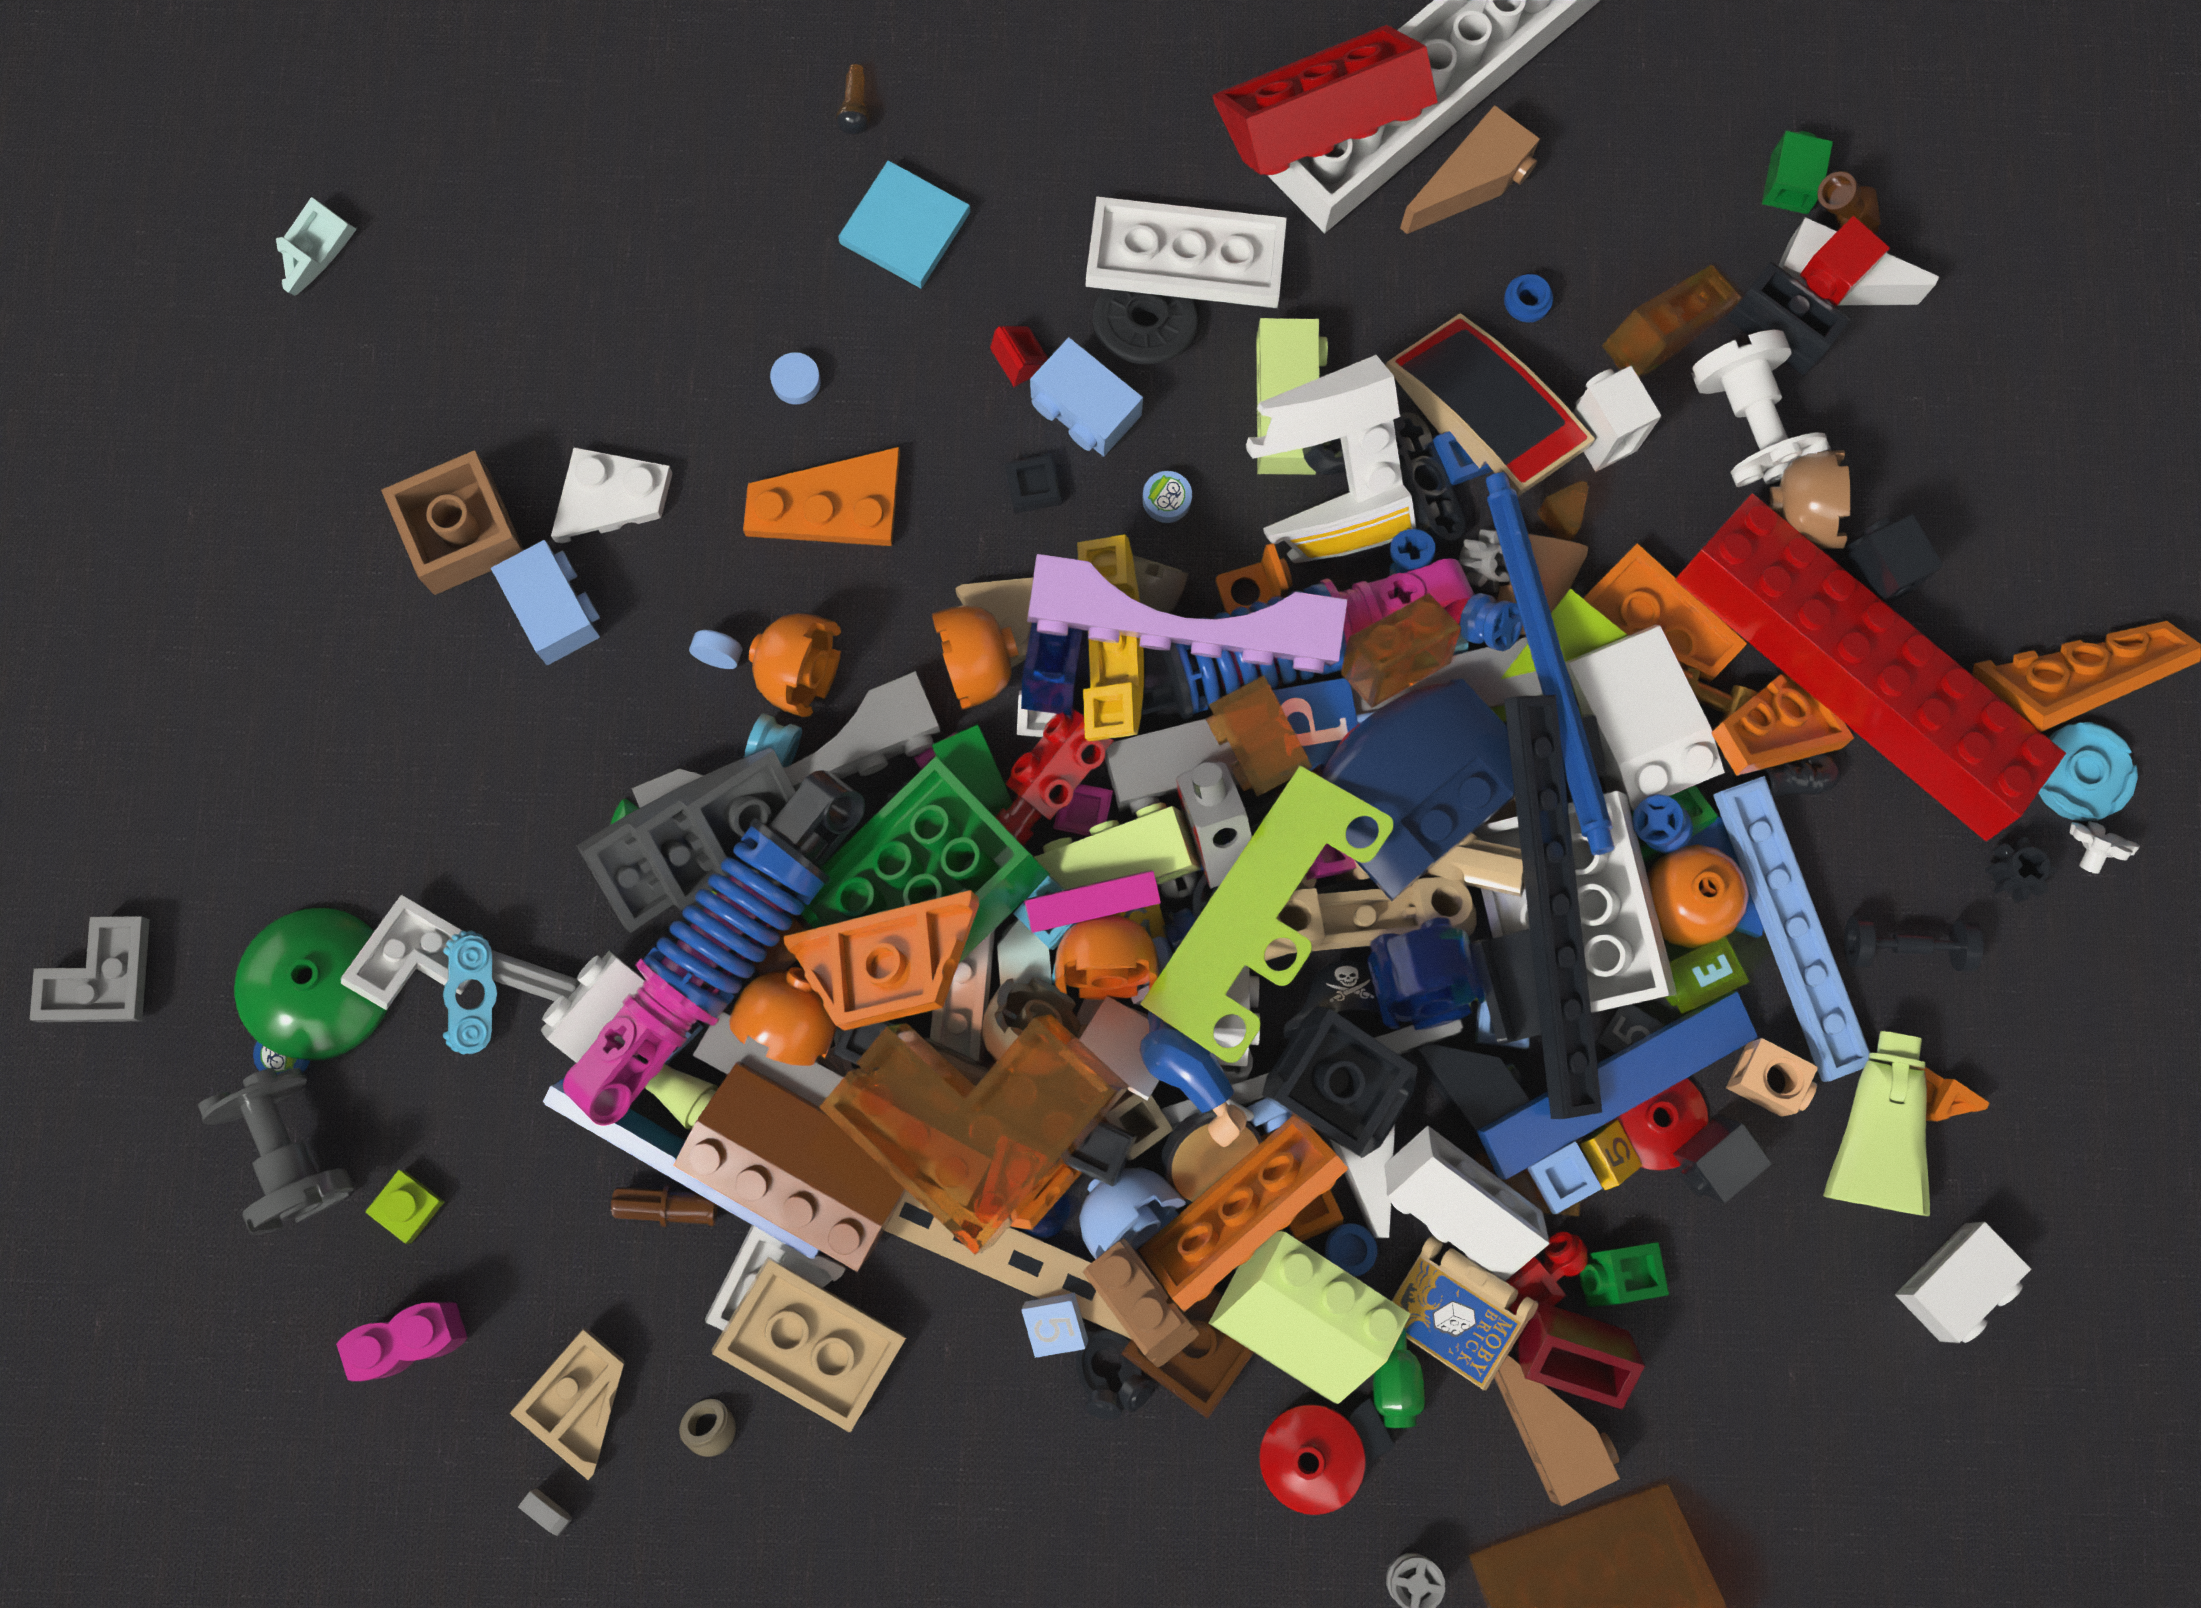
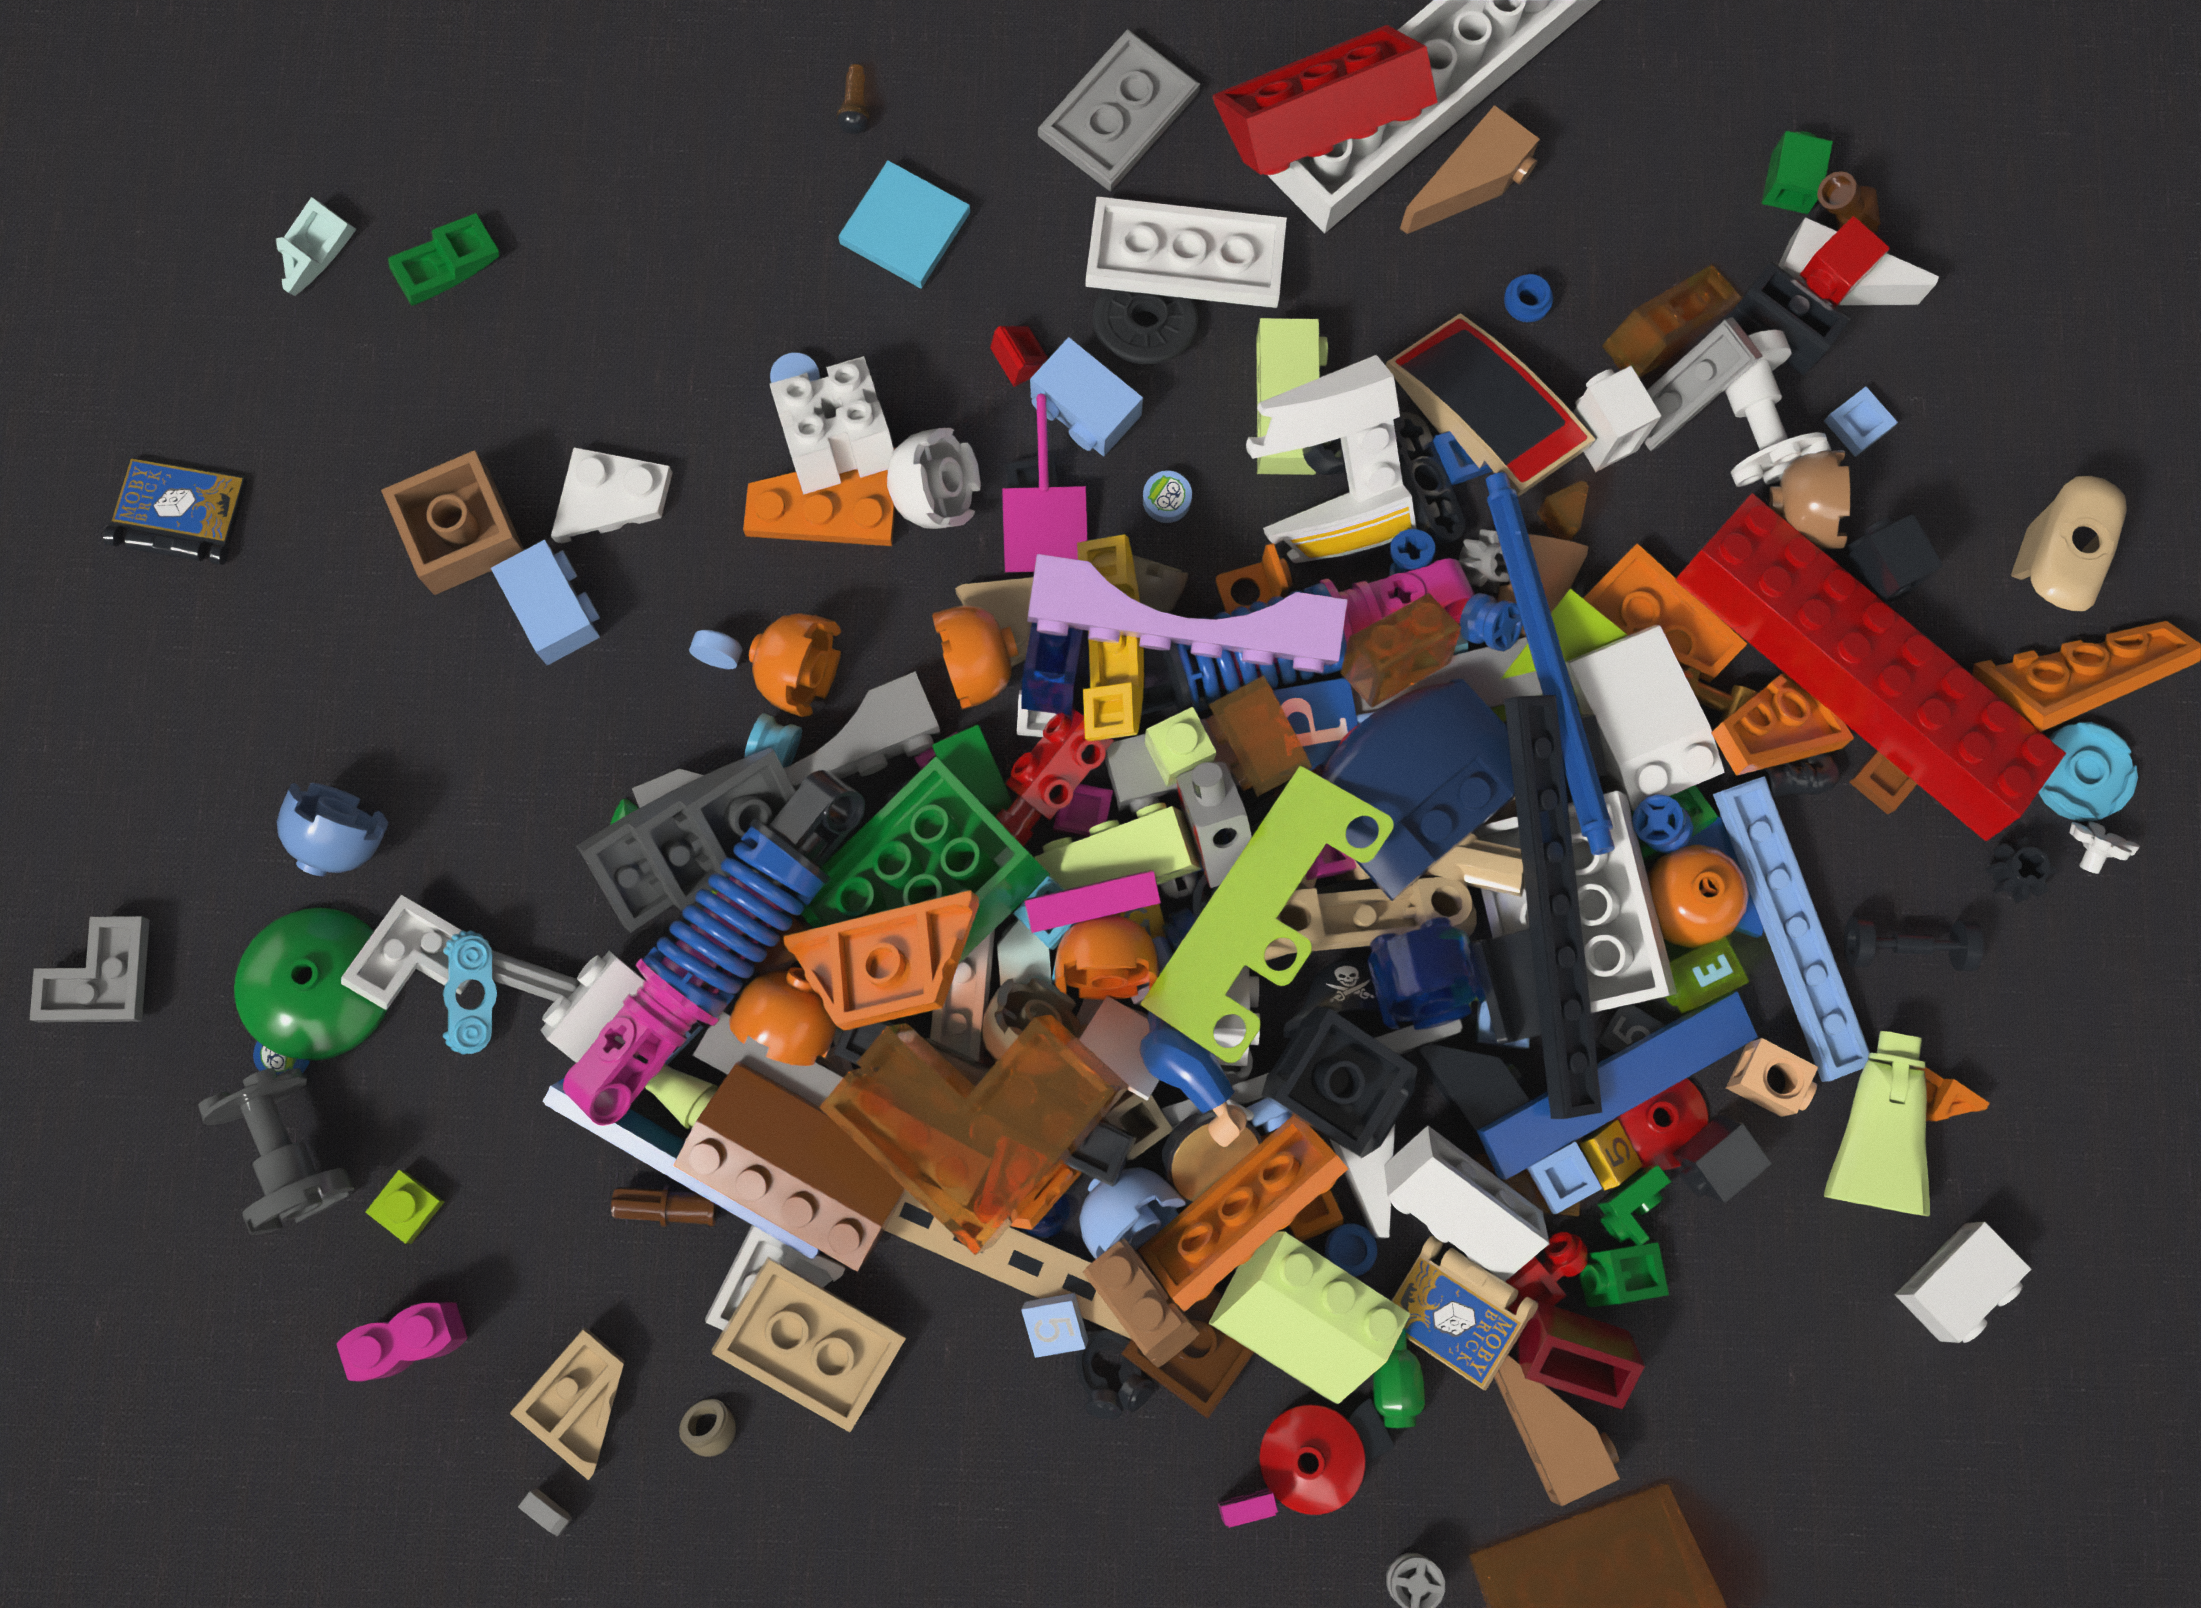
(176, 510): none -> piece
(328, 829): none -> medium blue cylinder
(447, 260): none -> green slope
(833, 424): none -> white brick
(933, 479): none -> white cylinder
(1044, 517): none -> dark pink piece
(1118, 110): none -> light grey tile
(1179, 745): none -> yellowish green brick
(1248, 1508): none -> dark pink tile
(1636, 1194): none -> green bracket
(1700, 378): none -> light grey tile
(1860, 421): none -> light blue tile
(1883, 782): none -> dark orange plate
(2048, 554): none -> tan piece

